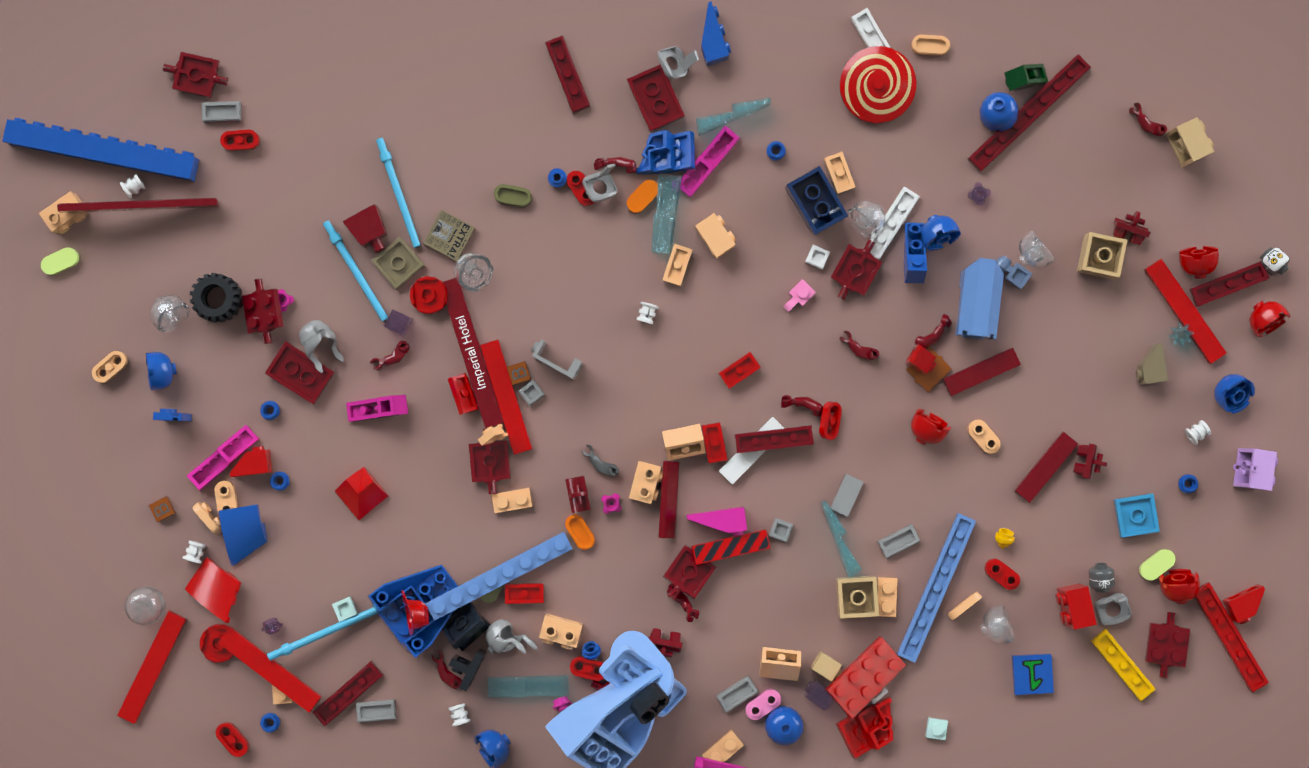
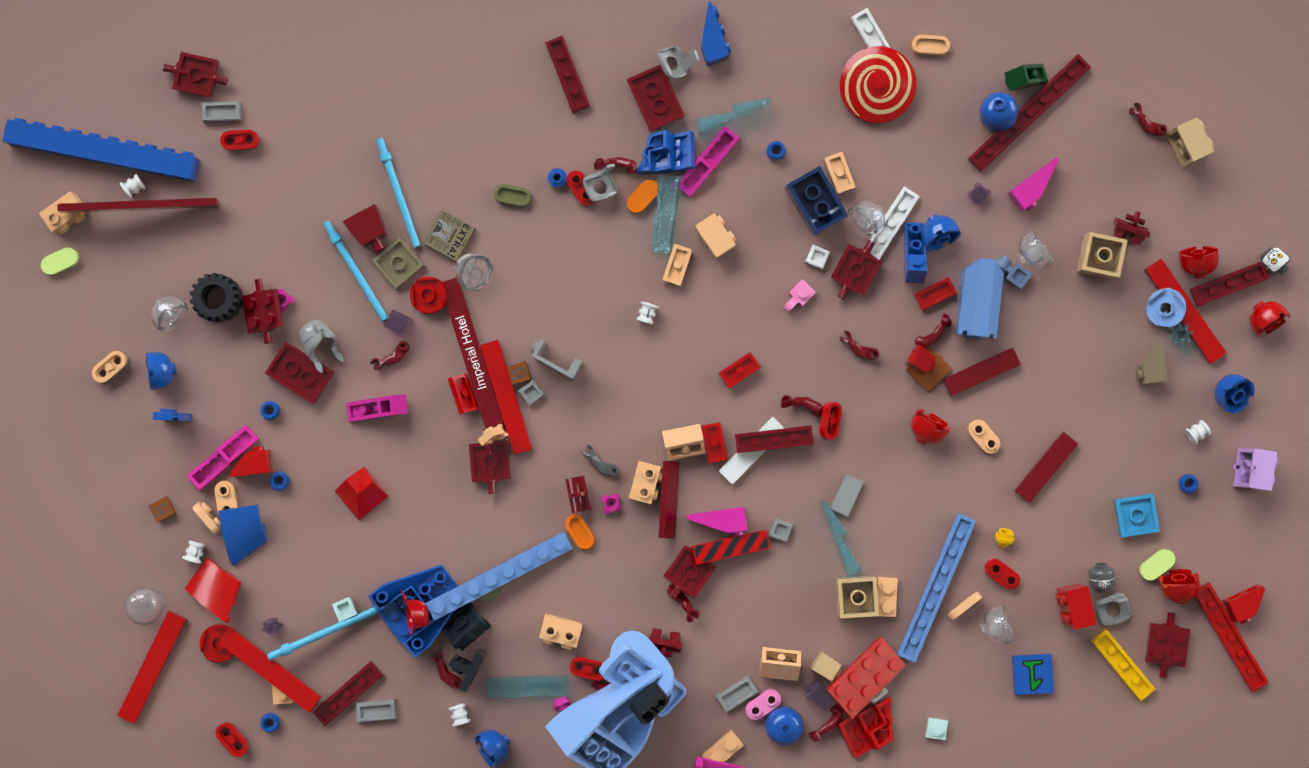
(501, 639): light grey hair -> none
(512, 500): light nougat plate -> none
(524, 593): red plate -> none
(591, 650): blue plate -> none
(828, 726): none -> dark red arm
(898, 541): light grey tile -> none
(935, 294): none -> red tile
(1032, 188): none -> dark pink slope
(1086, 469): dark red hips -> none
(1177, 308): none -> light blue plate

